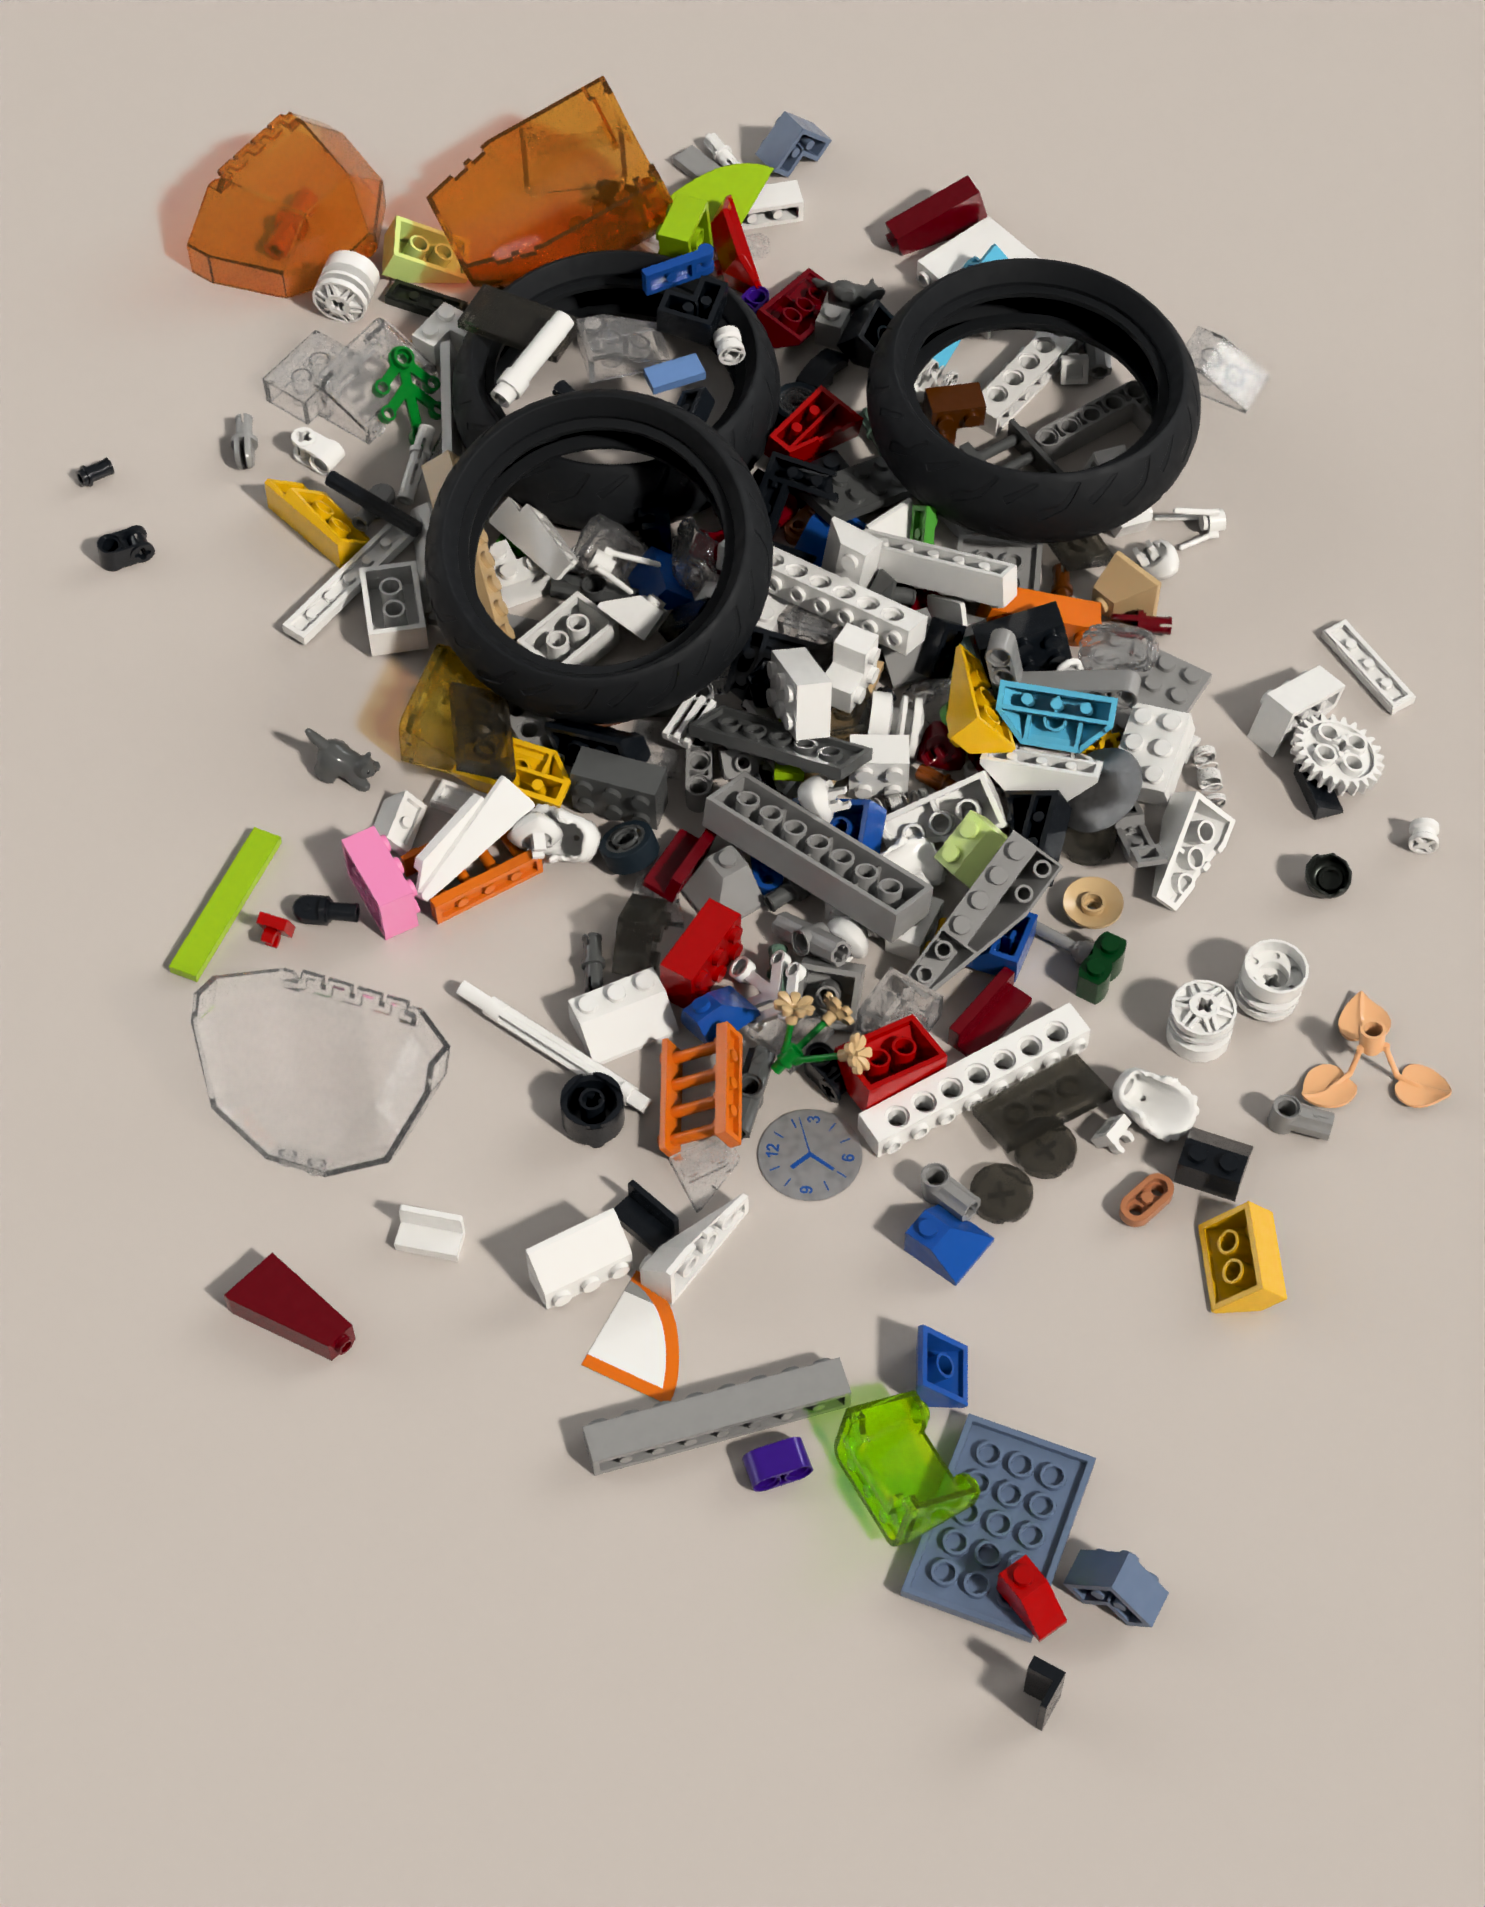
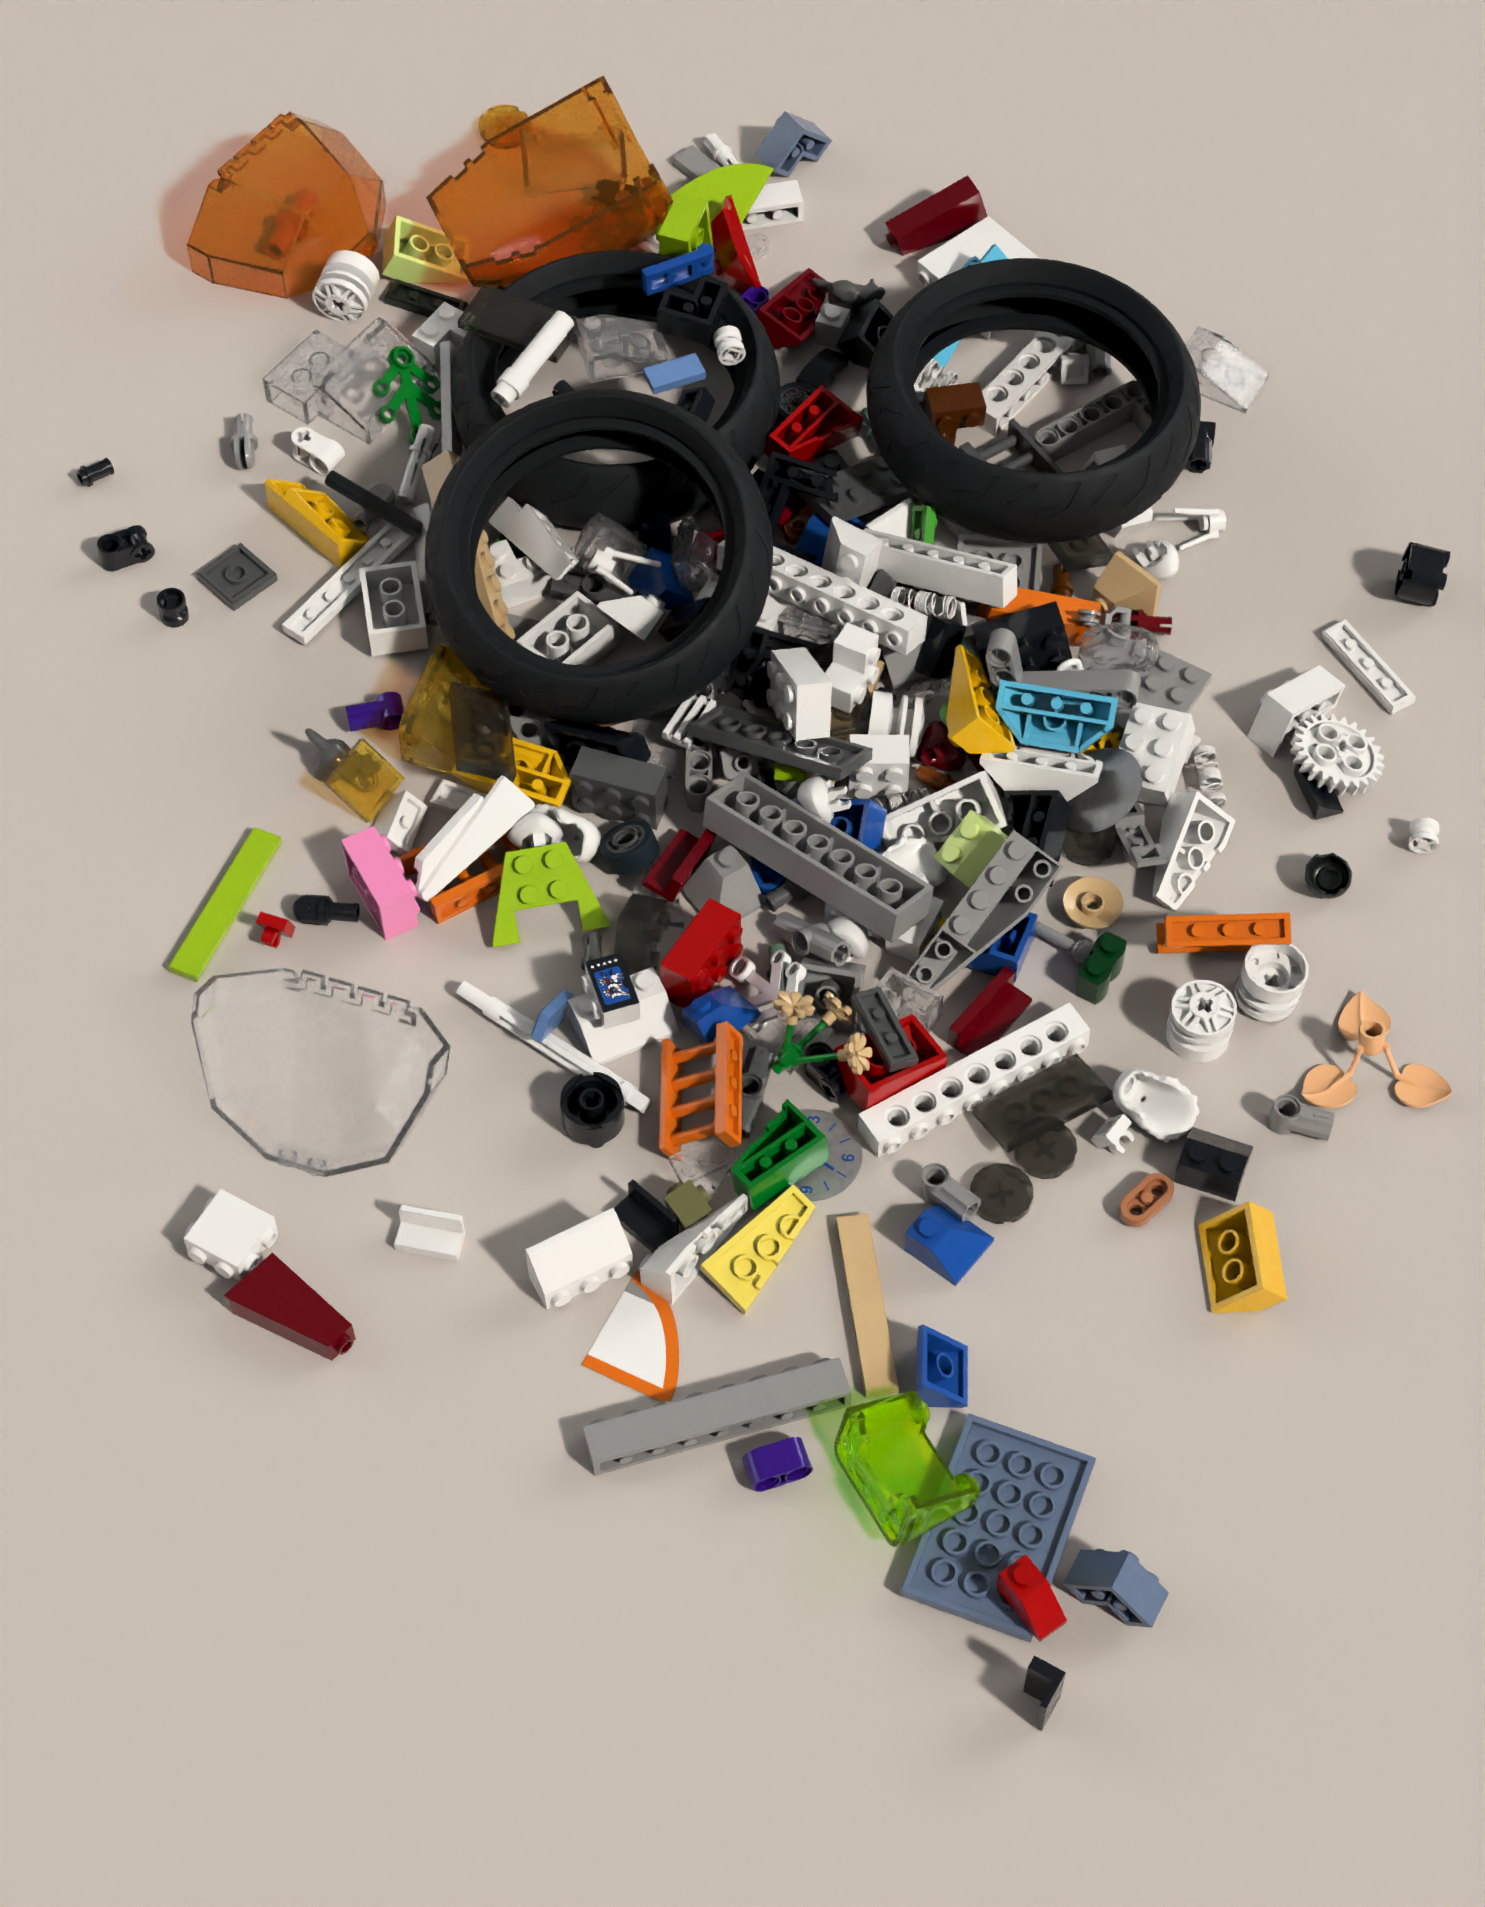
(172, 607): none -> black wheel
(230, 1235): none -> white brick
(237, 576): none -> dark grey tile
(364, 780): none -> clear yellow tile
(383, 712): none -> dark purple piece
(499, 119): none -> clear yellow tile
(538, 879): none -> lime wing
(551, 1016): none -> medium blue tile
(611, 990): none -> brick
(688, 1203): none -> olive brick
(753, 1253): none -> light yellow wing
(780, 1157): none -> green wedge
(867, 1305): none -> tan tile
(884, 1029): none -> dark grey tile
(924, 602): none -> white piece
(1088, 616): none -> light grey piece
(1202, 452): none -> black piece
(1222, 932): none -> orange fence
(1422, 574): none -> black brick

